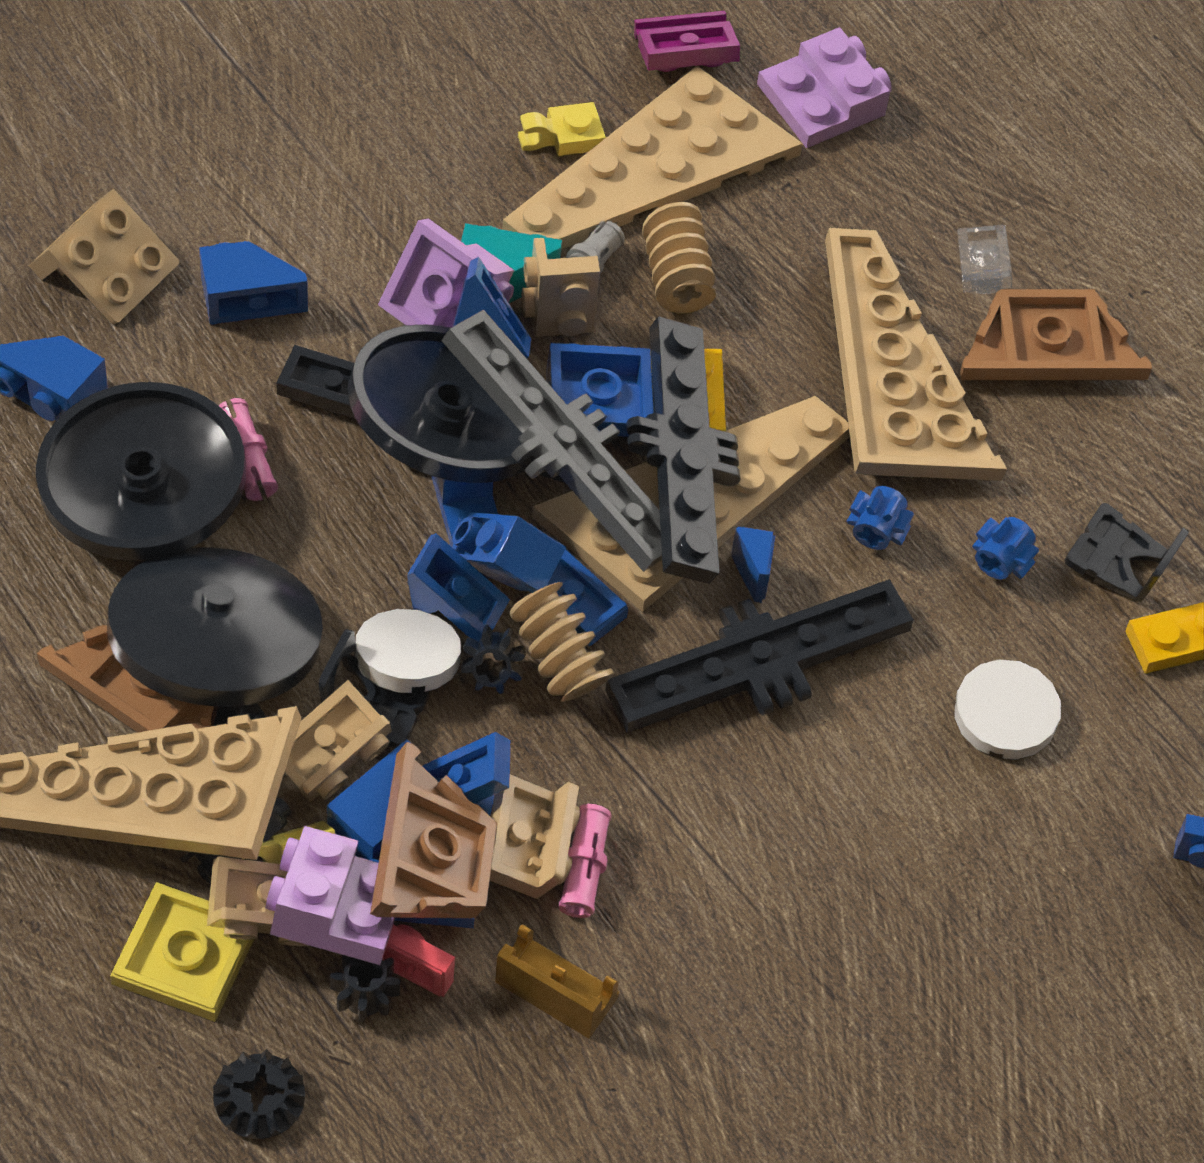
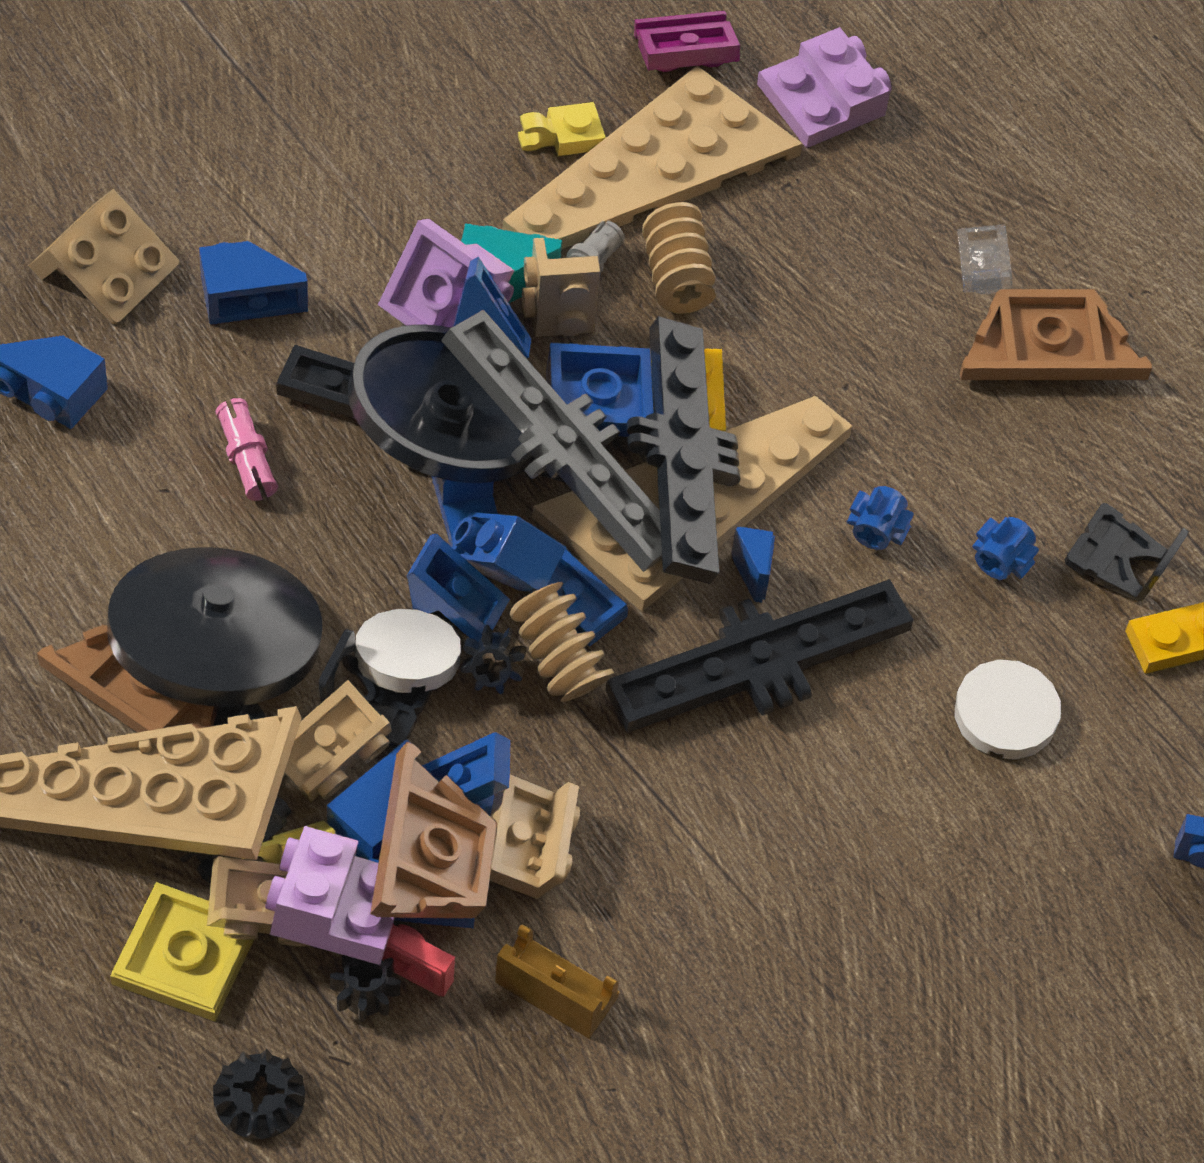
(141, 471): black dish -> none
(587, 861): bright pink pin -> none
(896, 380): tan wing -> none

